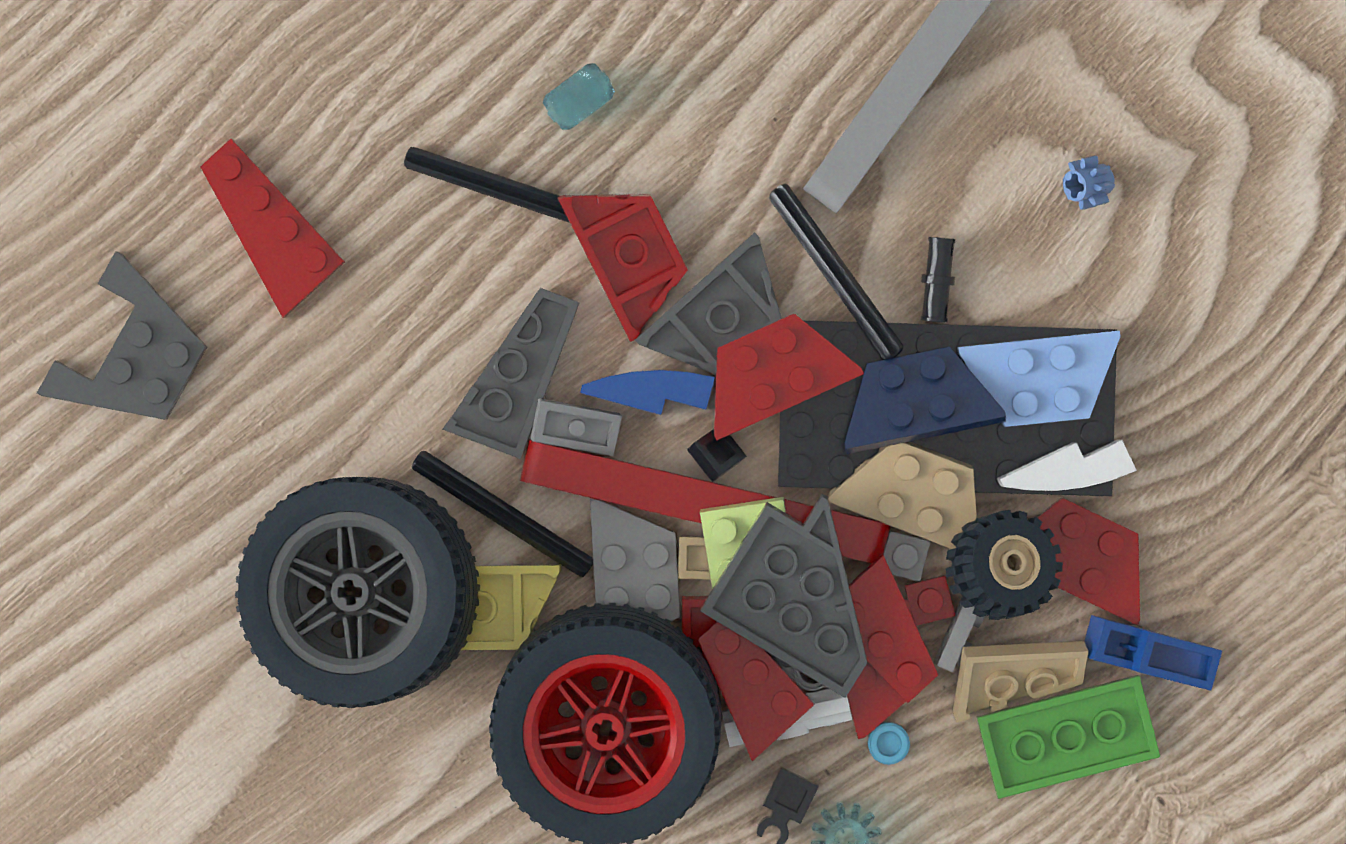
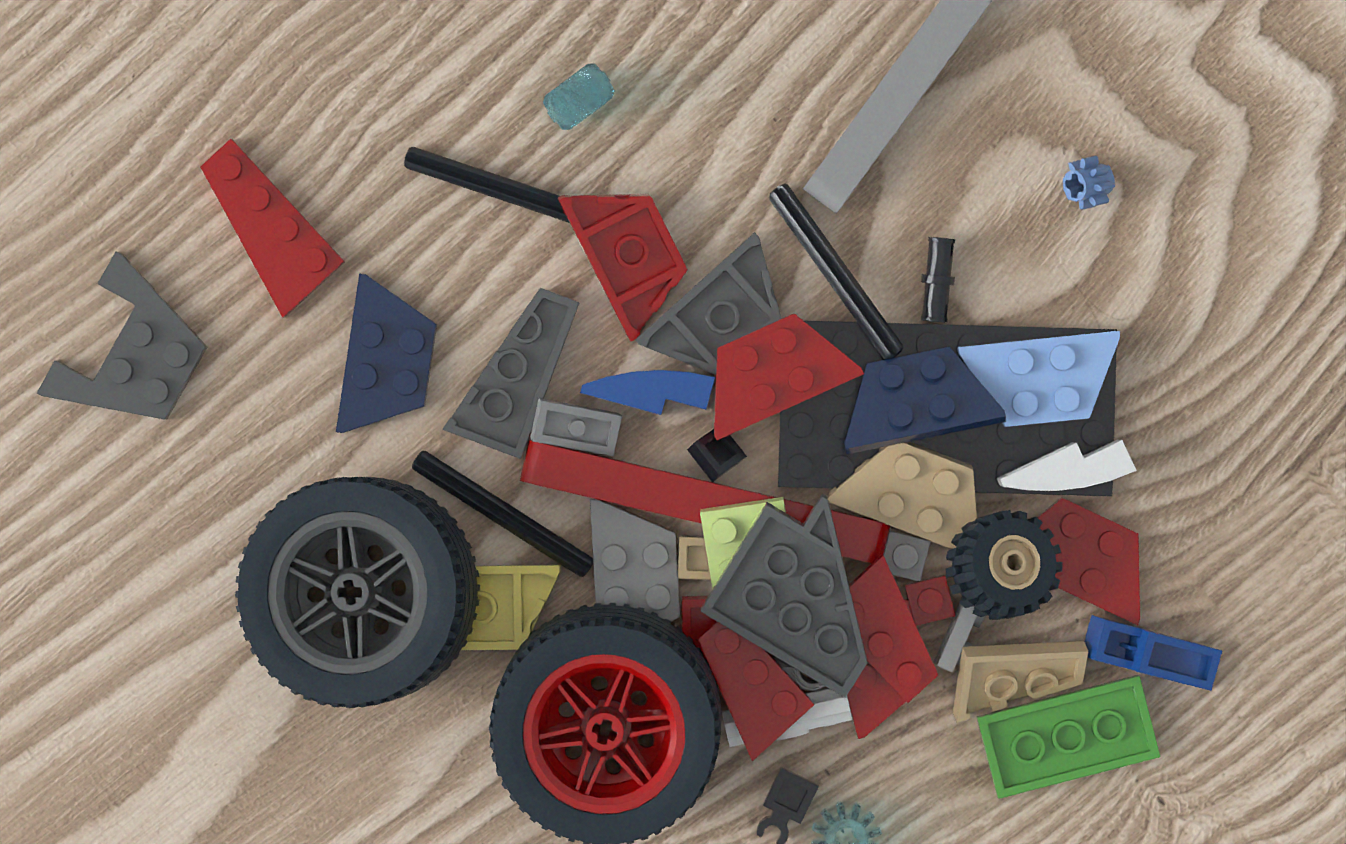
(385, 358): none -> dark blue wing
(888, 743): medium azure tile -> none

